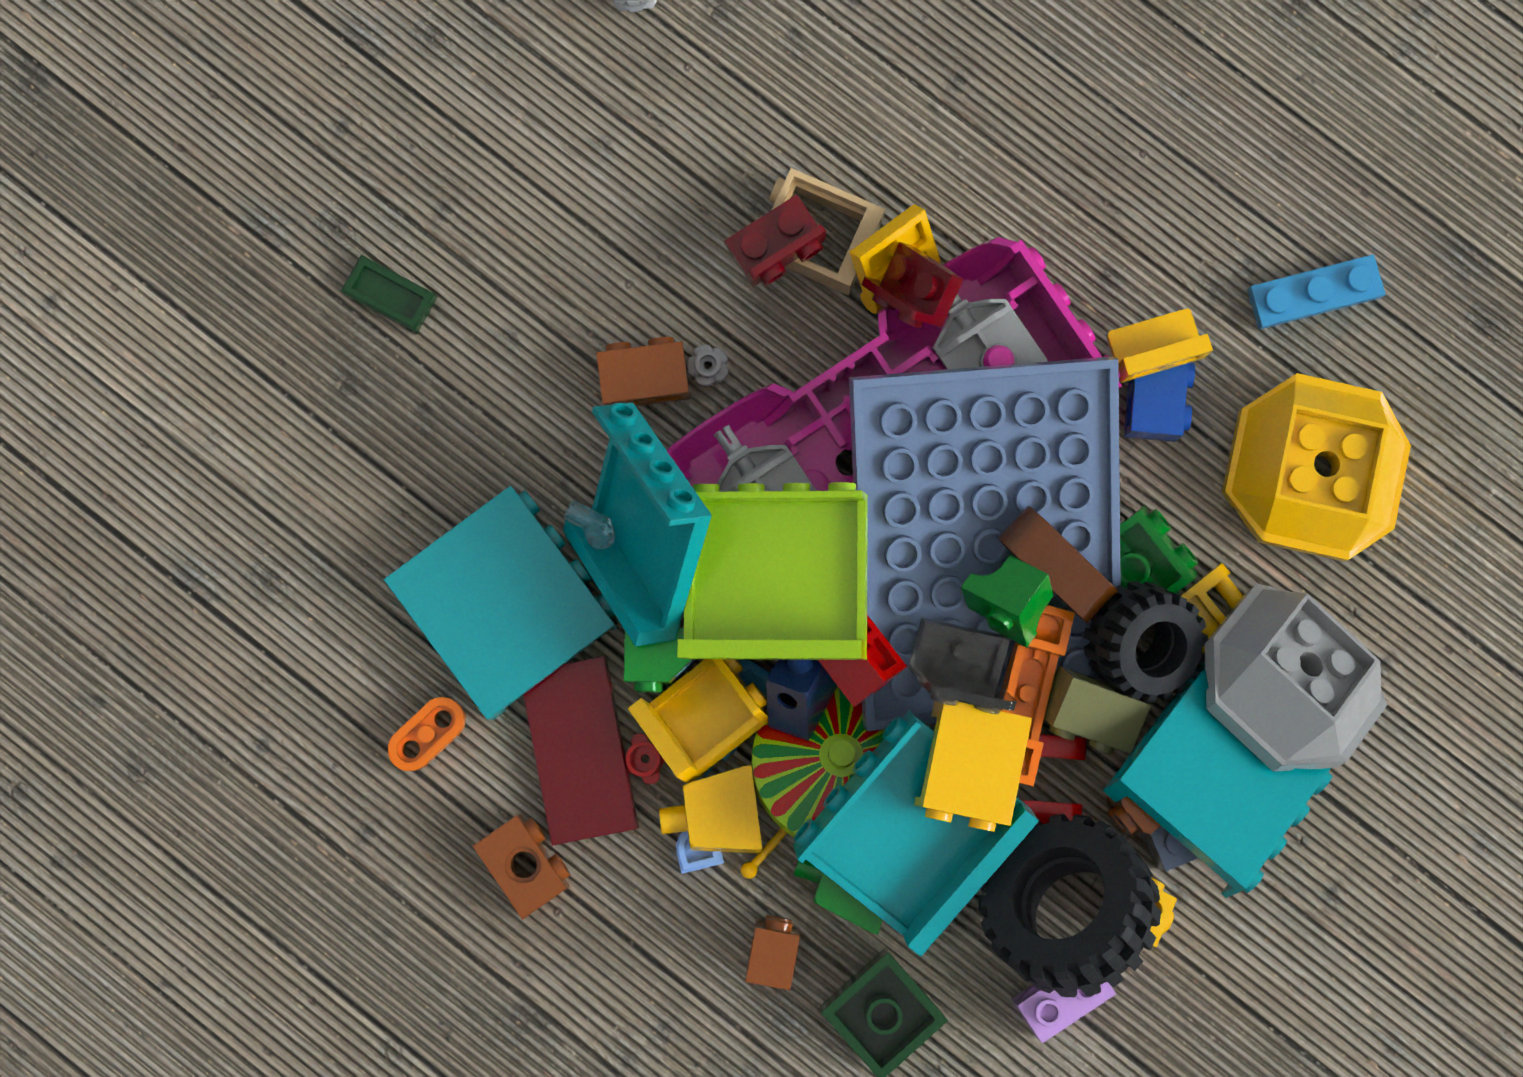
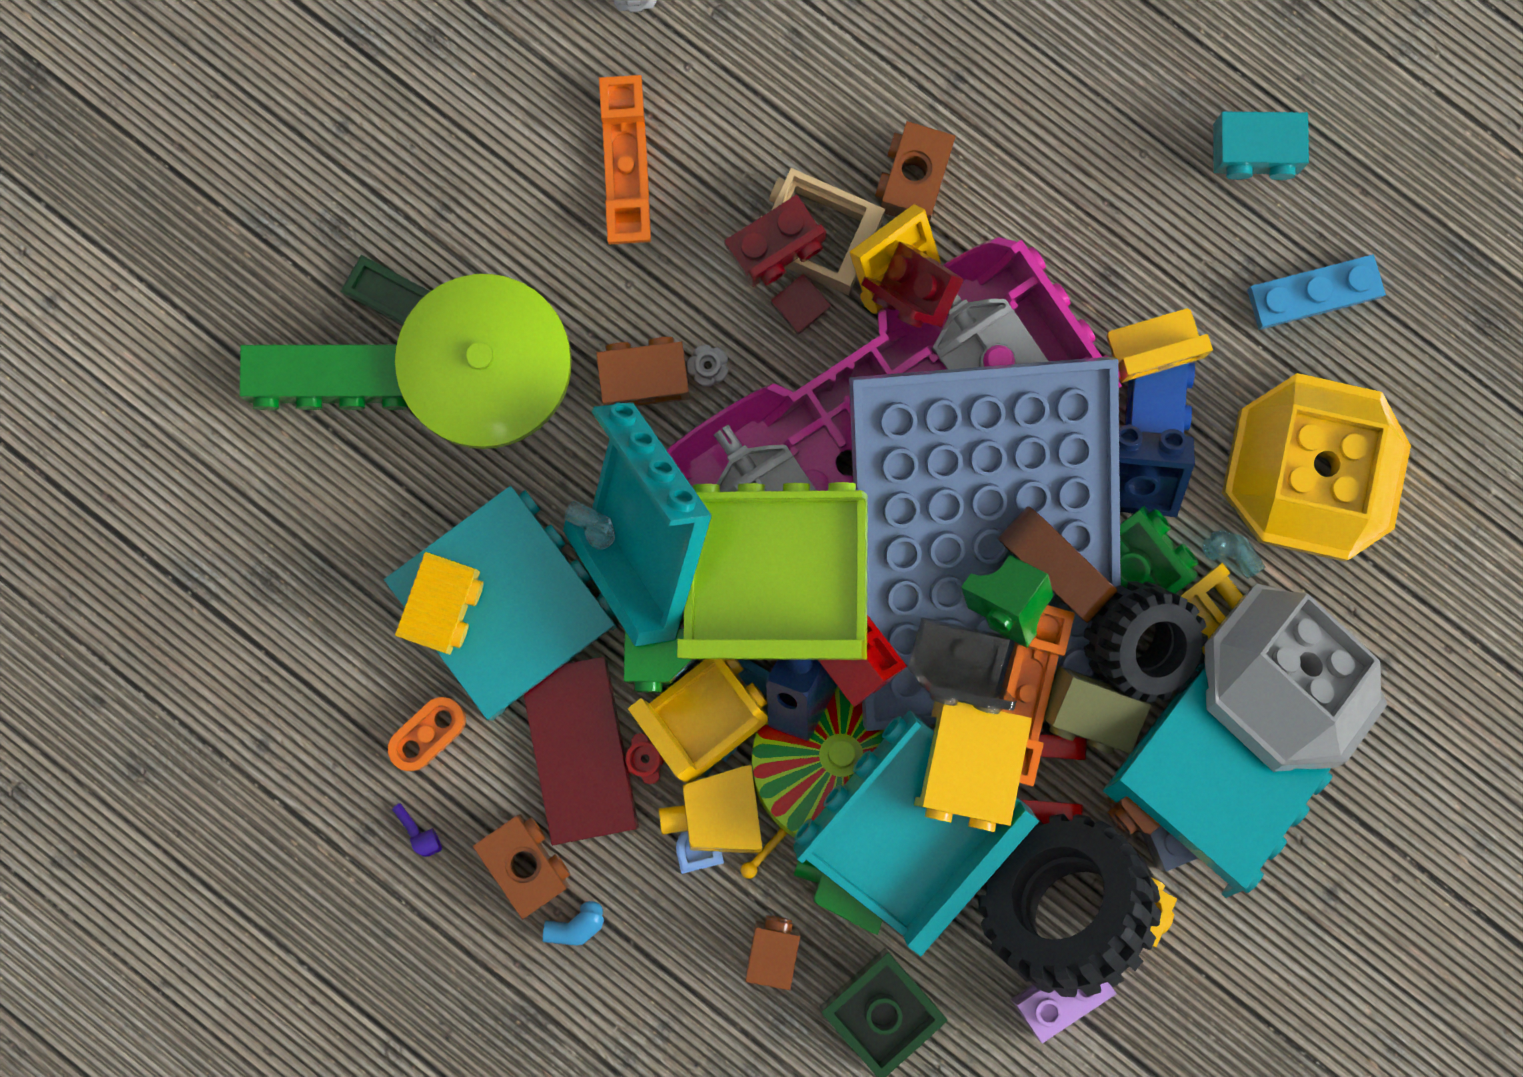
(319, 376): none -> green brick
(423, 843): none -> dark purple hand
(439, 604): none -> yellow brick
(483, 361): none -> lime dish
(579, 929): none -> dark azure arm
(625, 159): none -> orange slope
(800, 304): none -> dark red tile
(918, 147): none -> dark orange brick
(1154, 469): none -> dark blue plate
(1233, 546): none -> clear light blue arm
(1260, 144): none -> teal brick

